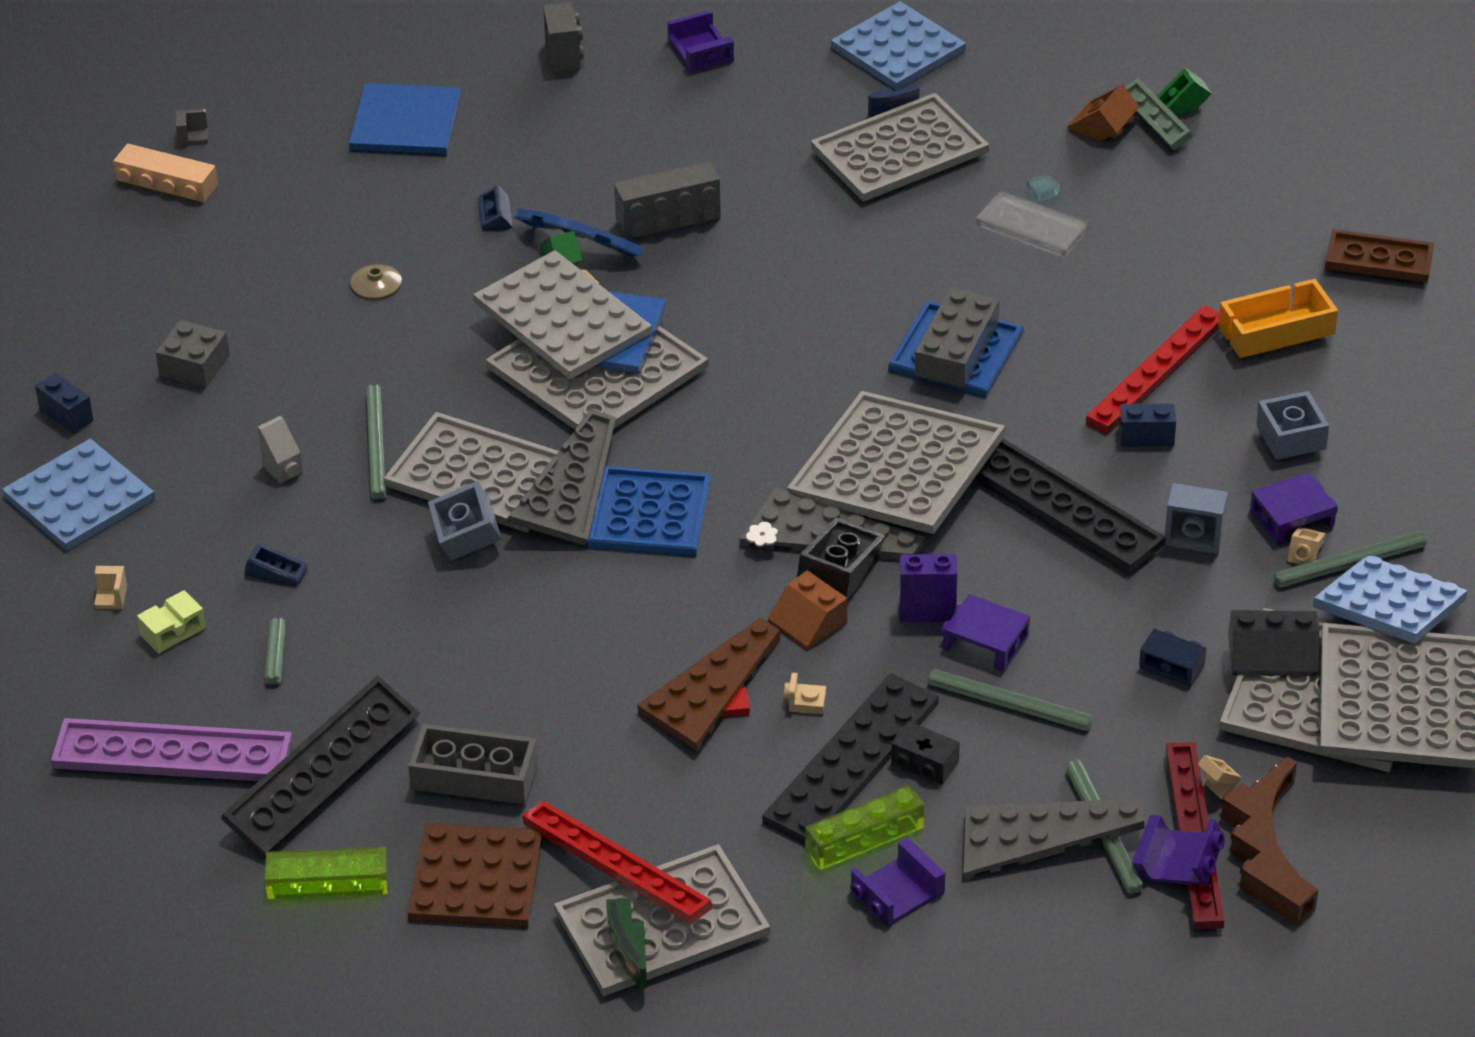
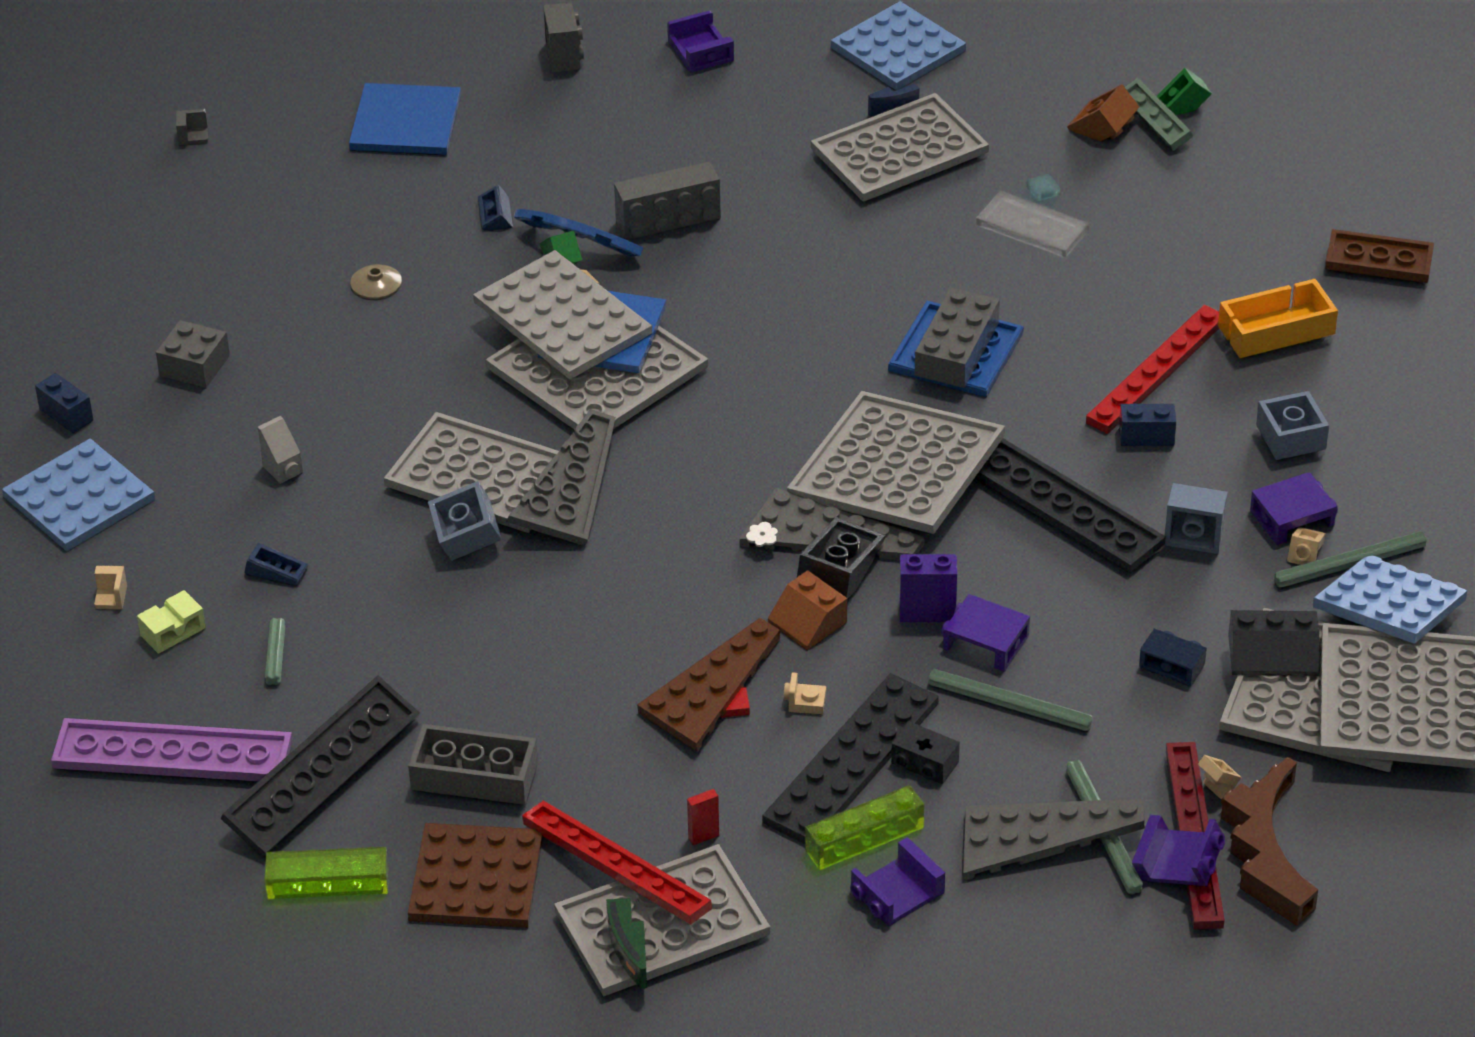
(165, 173): light nougat brick -> none
(376, 445): sand green axle -> none
(650, 511): blue tile -> none
(703, 816): none -> red tile

